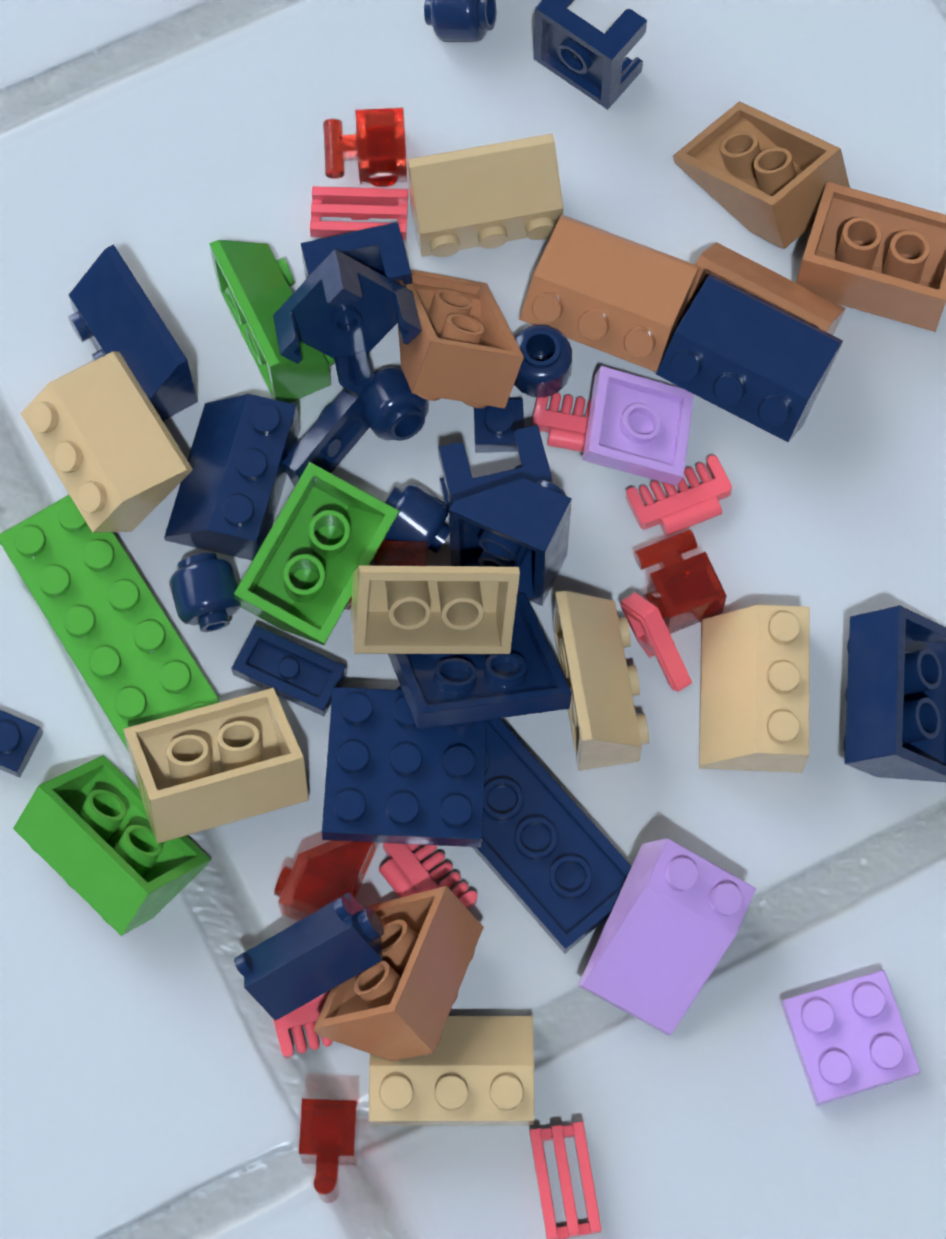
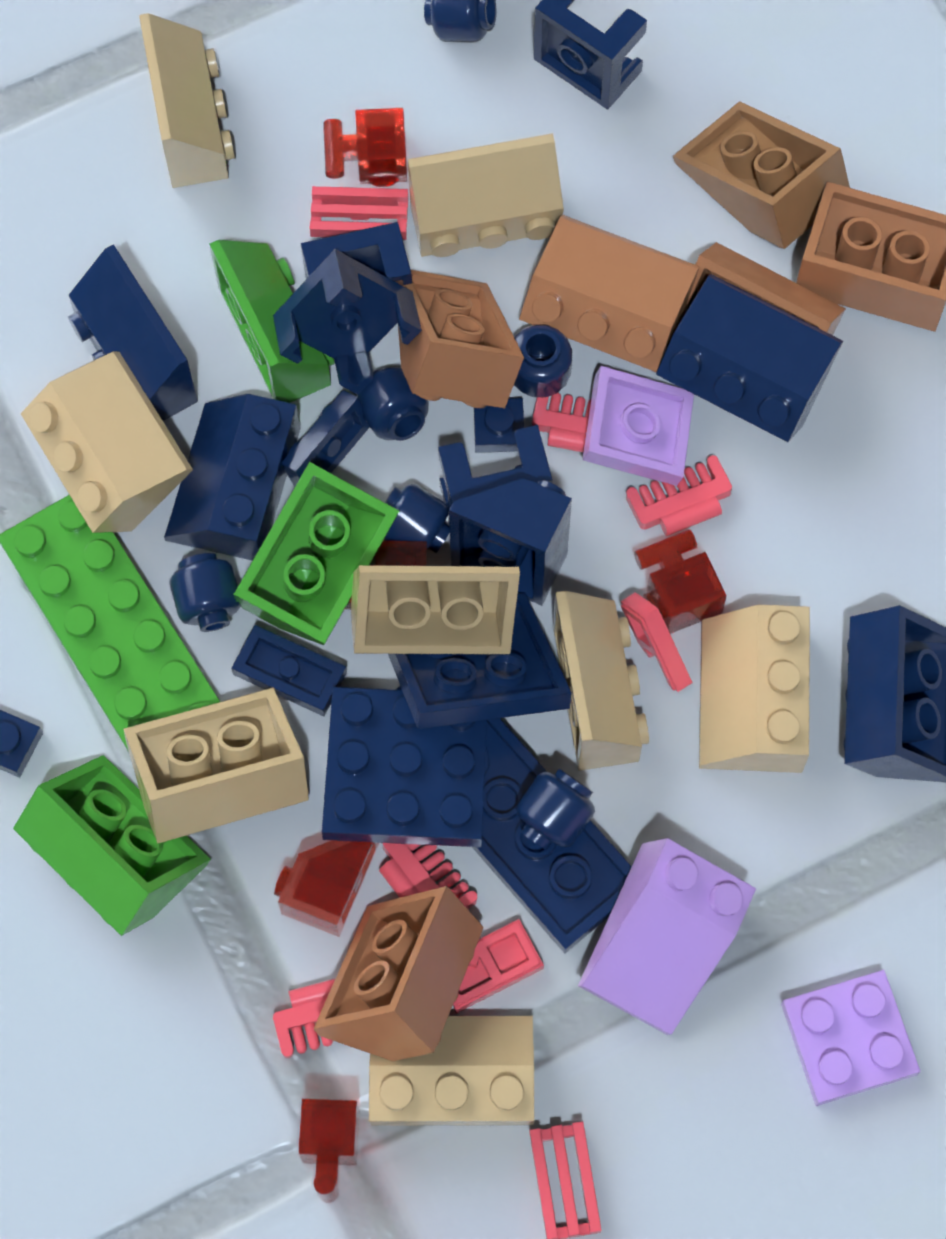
(185, 102): none -> tan slope
(312, 956): dark blue brick -> none
(497, 964): none -> coral tile
(555, 809): none -> dark blue head

